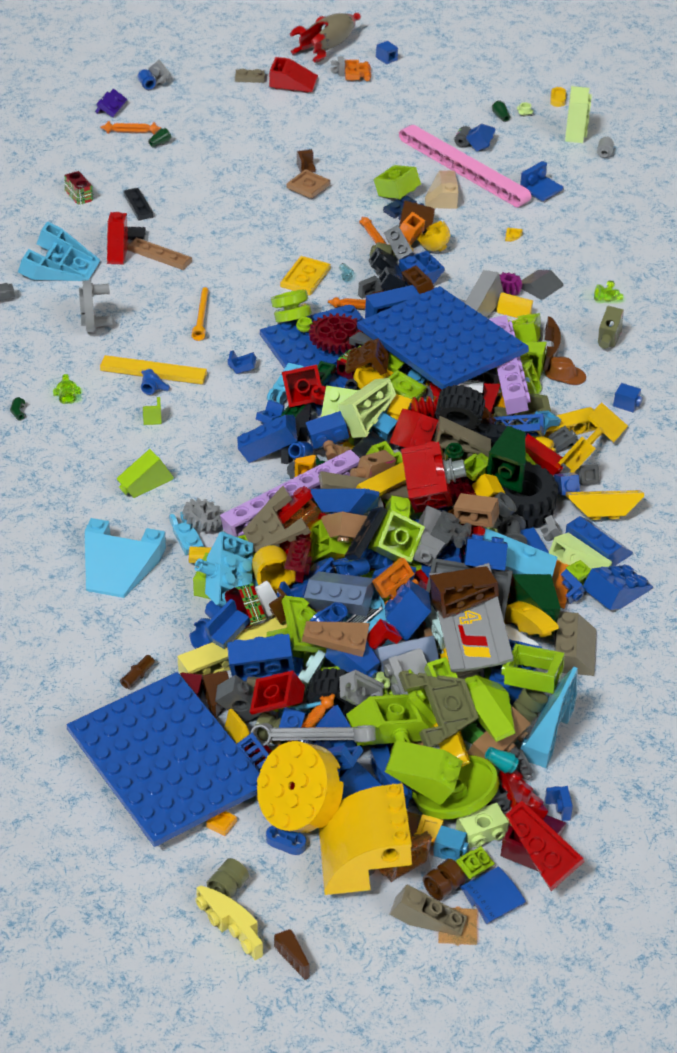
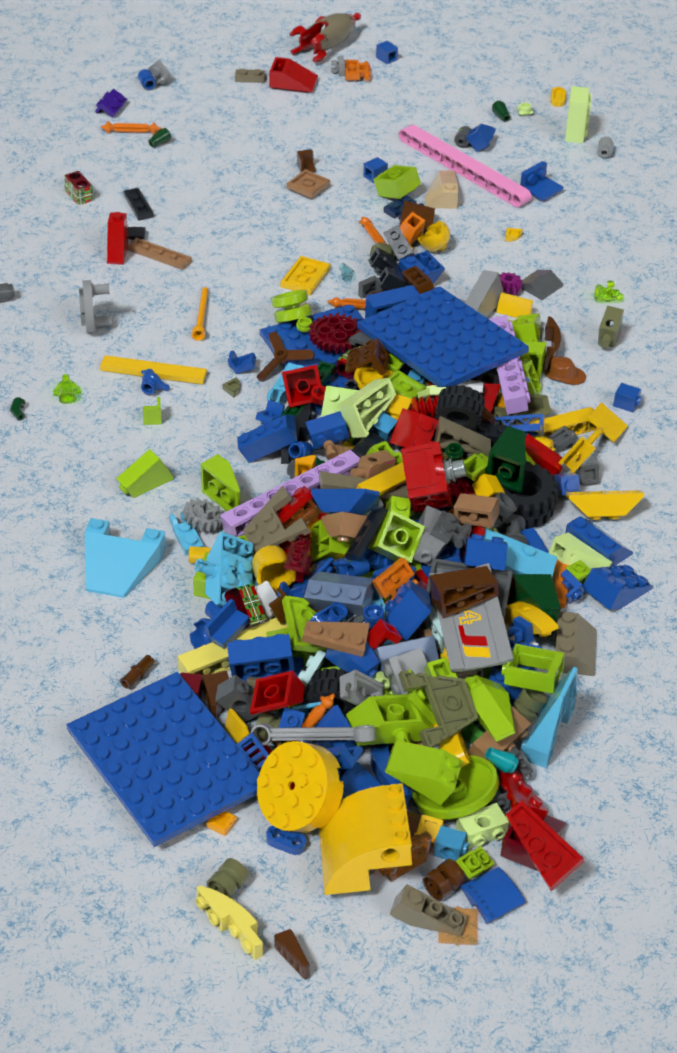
(64, 261): medium azure wedge -> none
(220, 482): none -> lime slope
(232, 387): none -> olive tile
(282, 355): none -> reddish brown piece
(373, 614): none -> blue wheel
(374, 168): none -> blue brick
(430, 391): none -> yellowish green plate
(521, 630): none -> blue tile
(549, 419): dark azure bracket -> none
(551, 529): light grey tile -> none
(561, 798): blue bracket -> none

